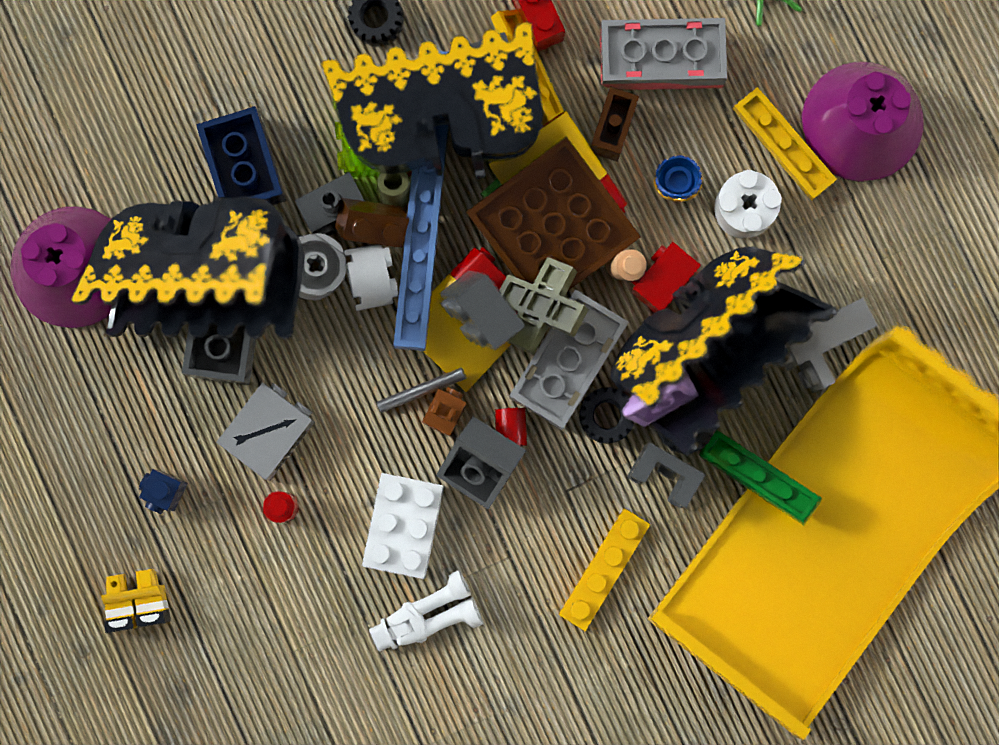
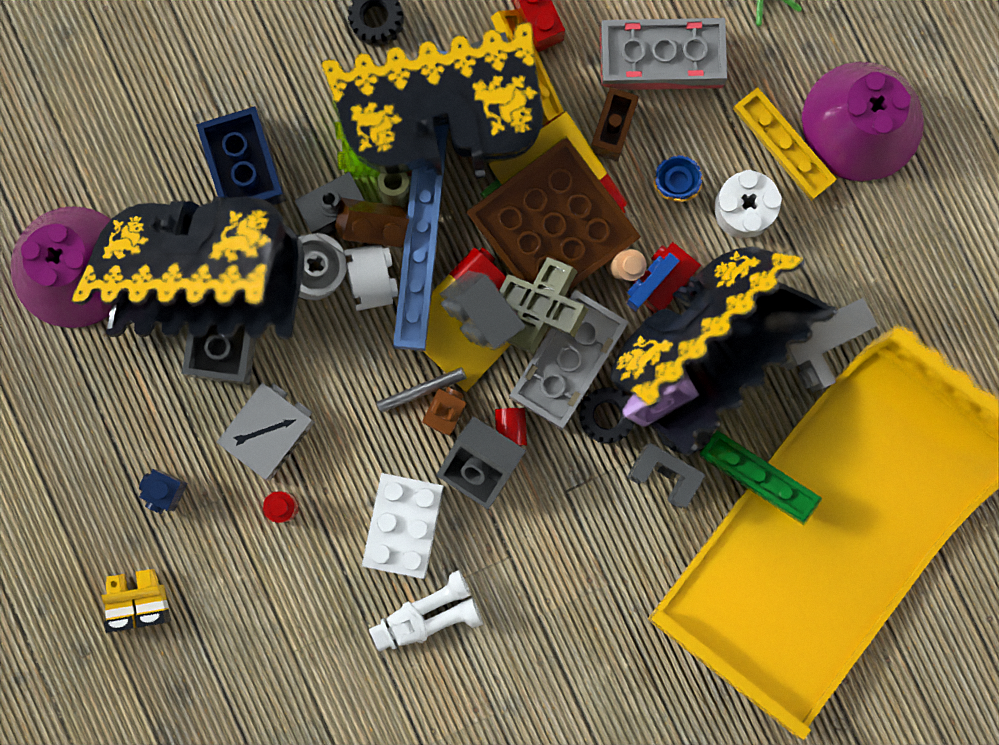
(604, 569): yellow plate -> none
(659, 271): none -> blue plate

